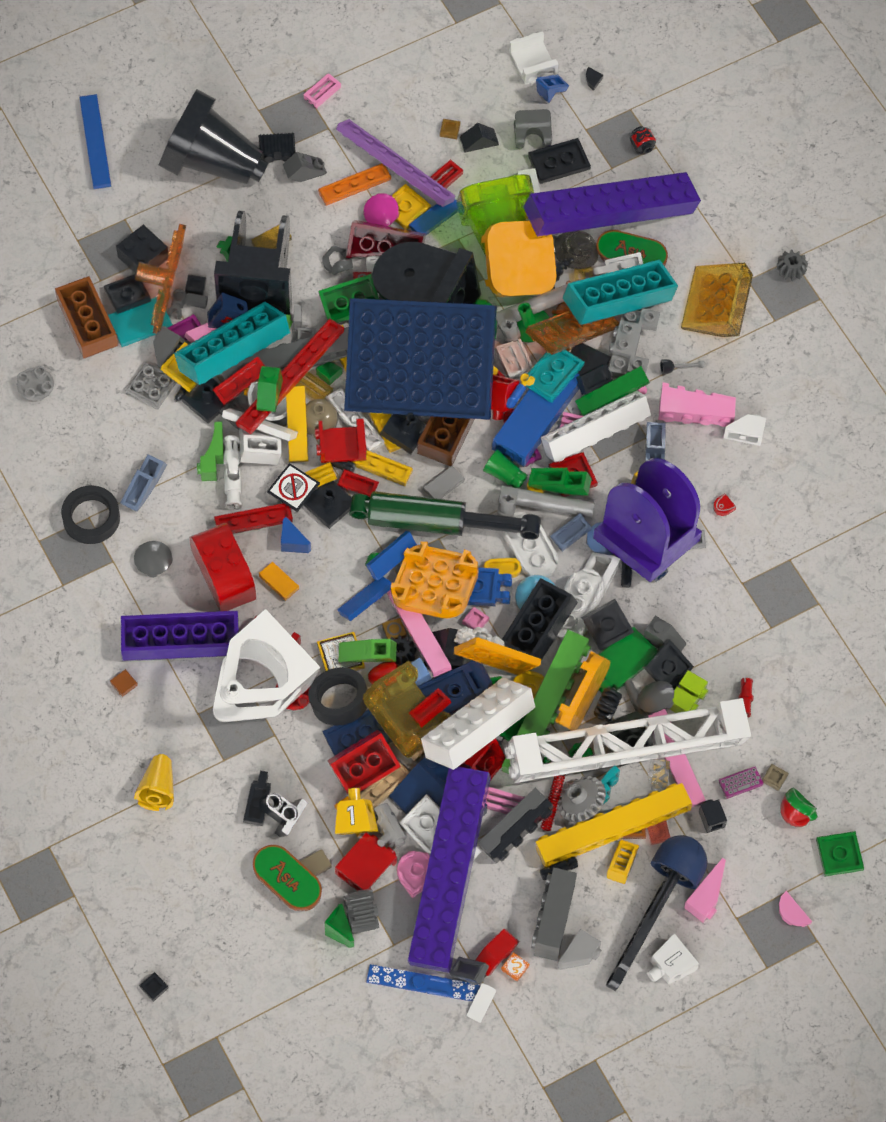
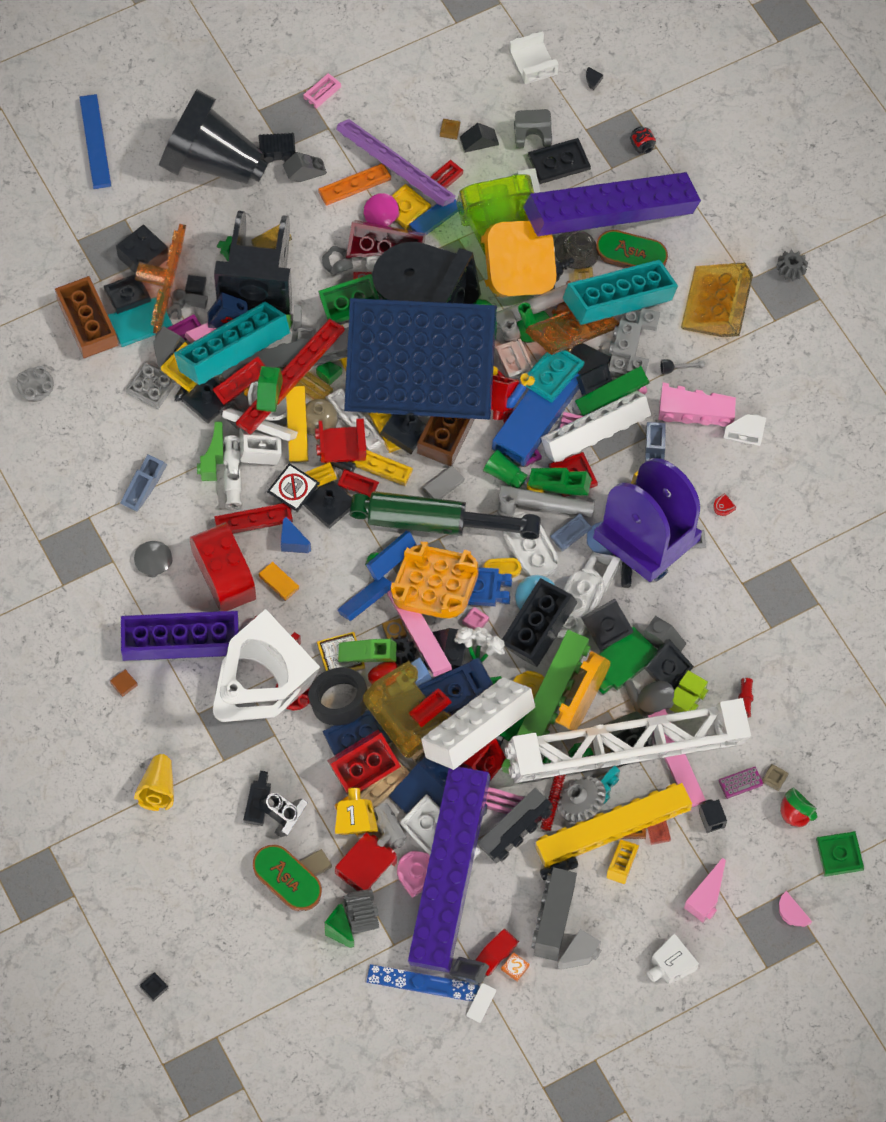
(87, 493): black tyre -> none
(497, 656): light orange tile -> none
(549, 85): blue slope -> none
(607, 704): black gear -> none
(619, 263): white plate -> none
(658, 774): clear brick -> none
(680, 862): piece -> none

